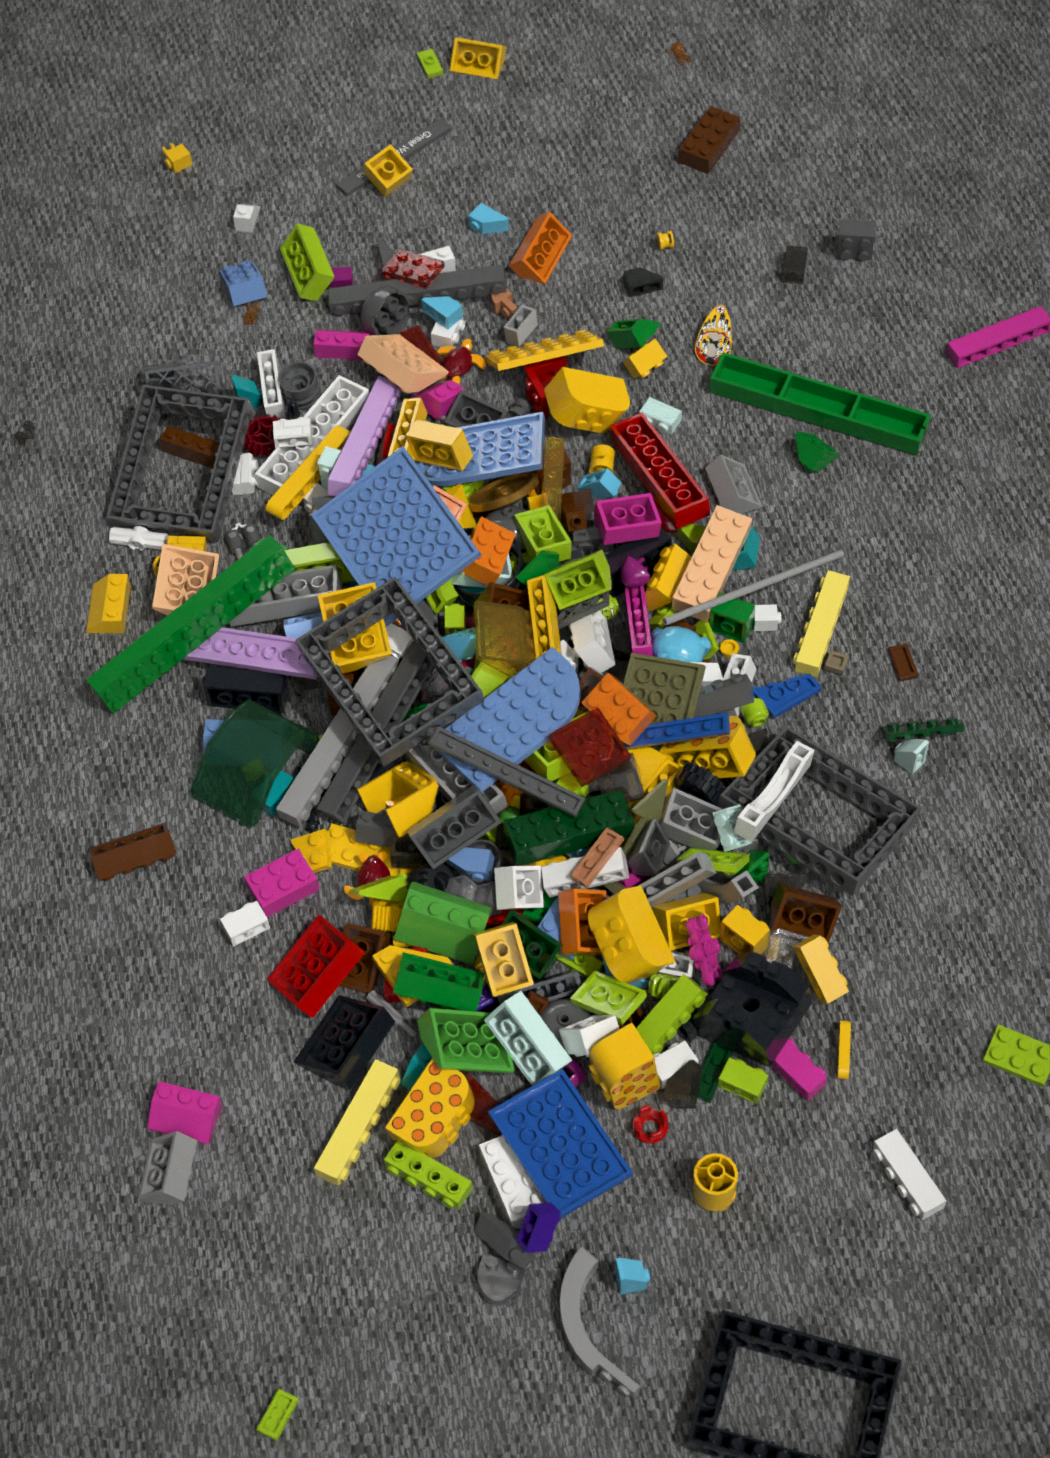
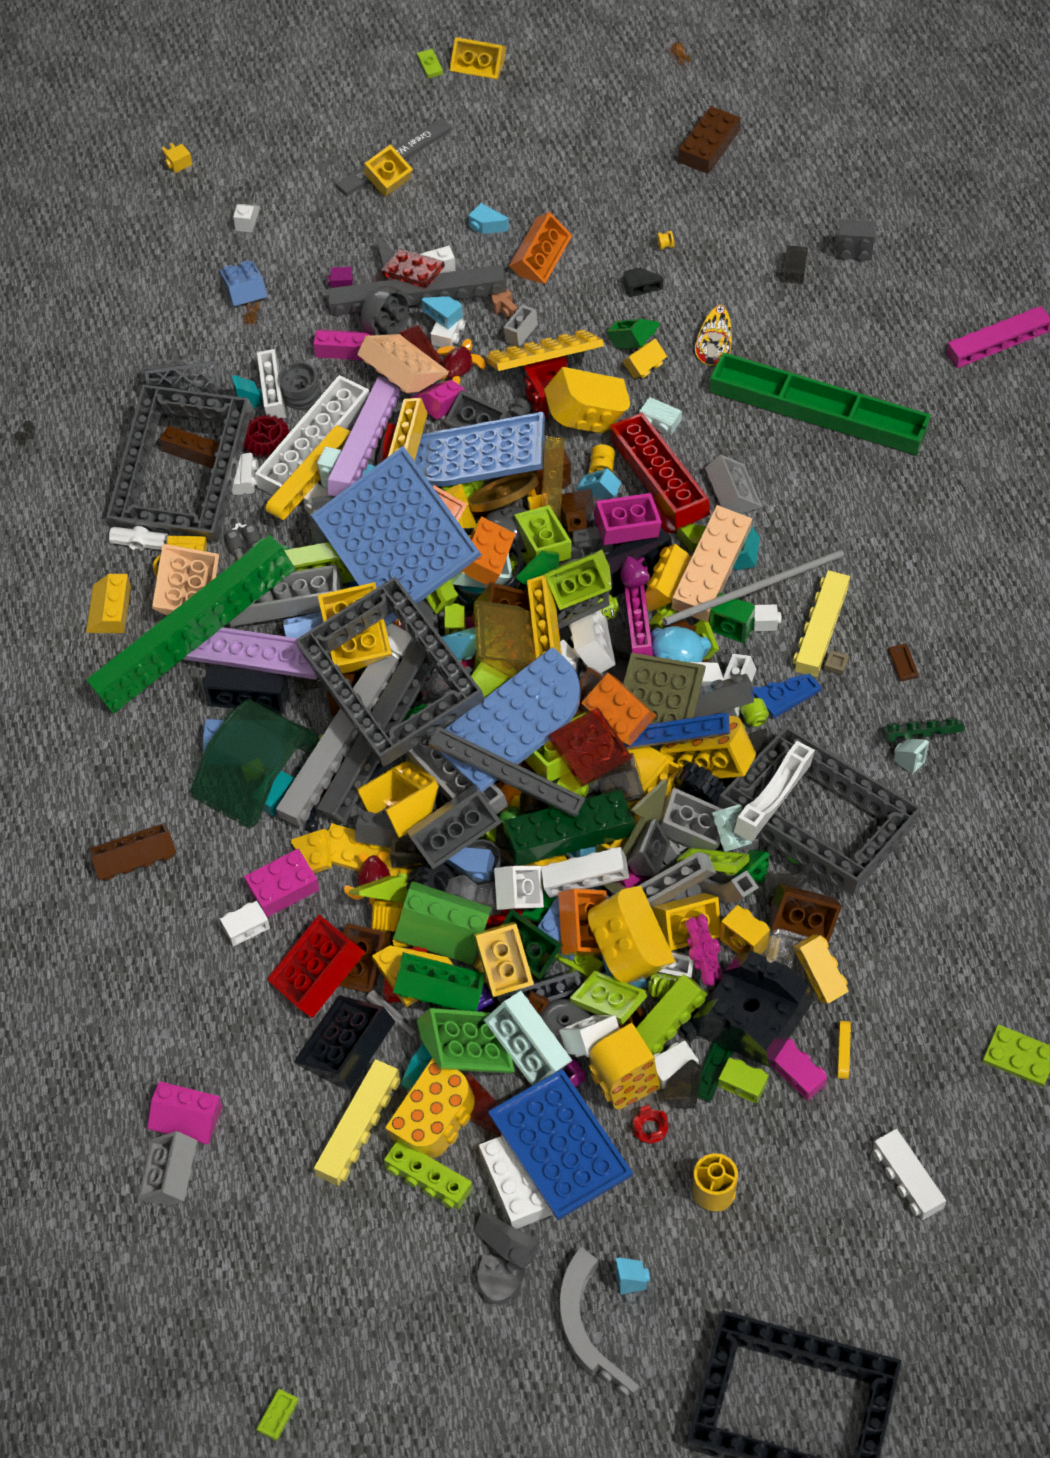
(292, 410): black axle -> none
(292, 432): white brick -> none
(307, 262): lime brick -> none
(439, 445): yellow brick -> none
(538, 1227): dark purple brick -> none
(596, 857): nougat tile -> none
(728, 648): yellow tile -> none
(814, 452): green slope -> none

